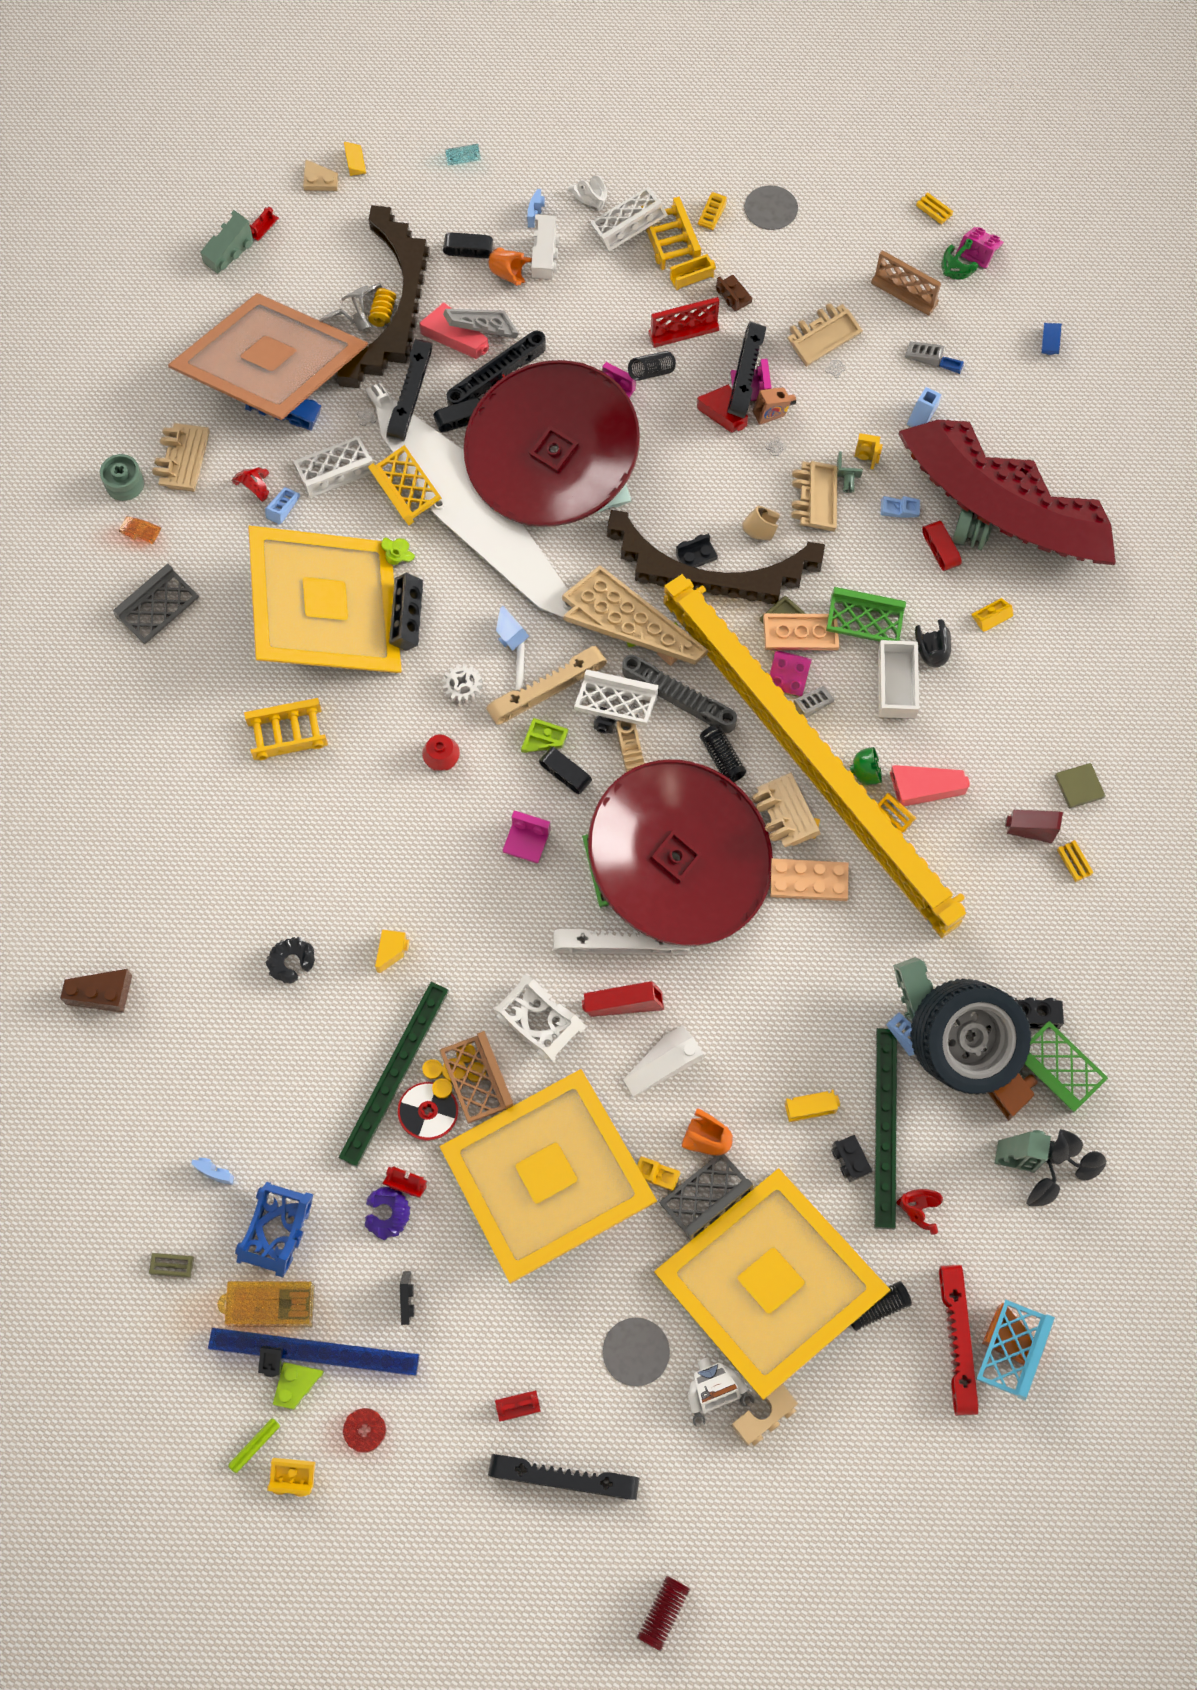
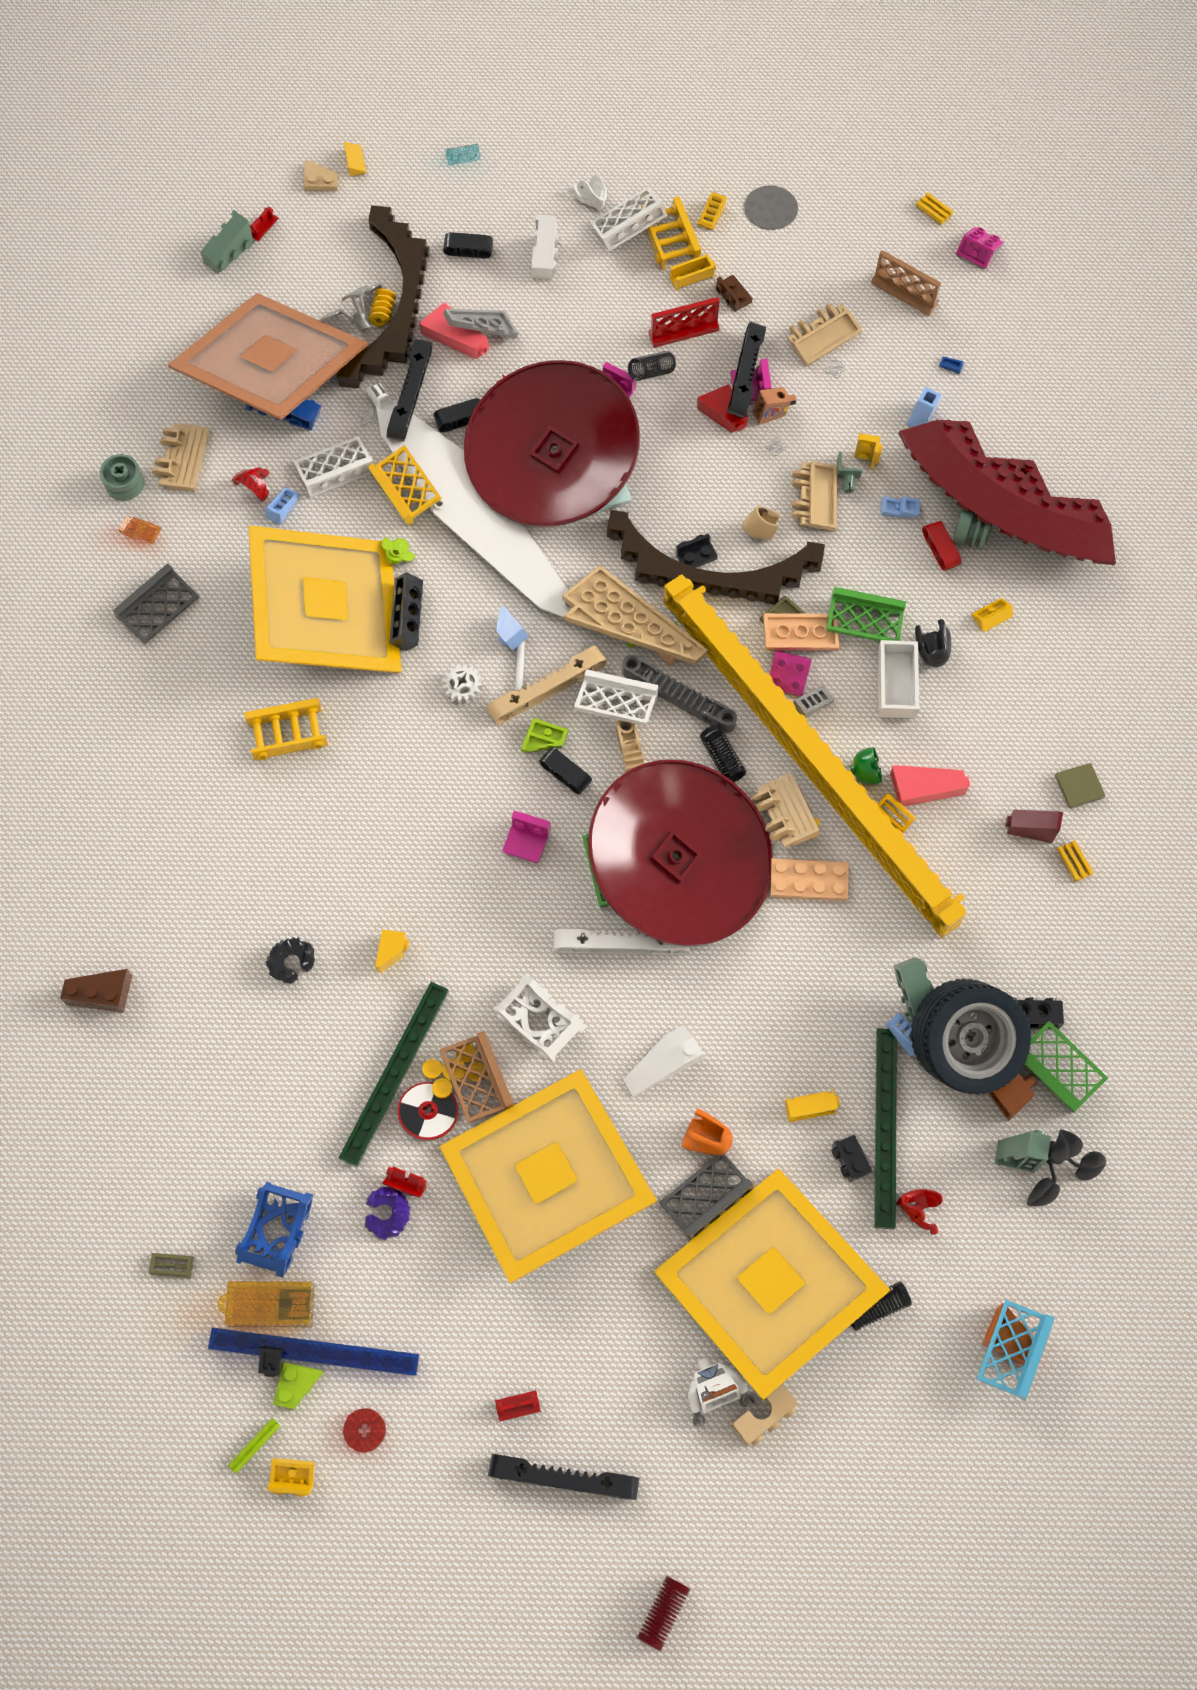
(207, 1168): light blue slope -> none
(406, 1293): black wing -> none
(440, 752): red cone -> none
(508, 265): orange hair -> none
(515, 356): black gear -> none
(537, 201): light blue slope -> none
(603, 724): black bracket -> none
(624, 1000): red slope -> none
(636, 1351): flat silver sticker -> none
(658, 1174): yellow slope -> none
(925, 347): light grey slope -> none
(953, 262): green helmet -> none
(964, 1397): red gear -> none
(1051, 338): blue slope -> none

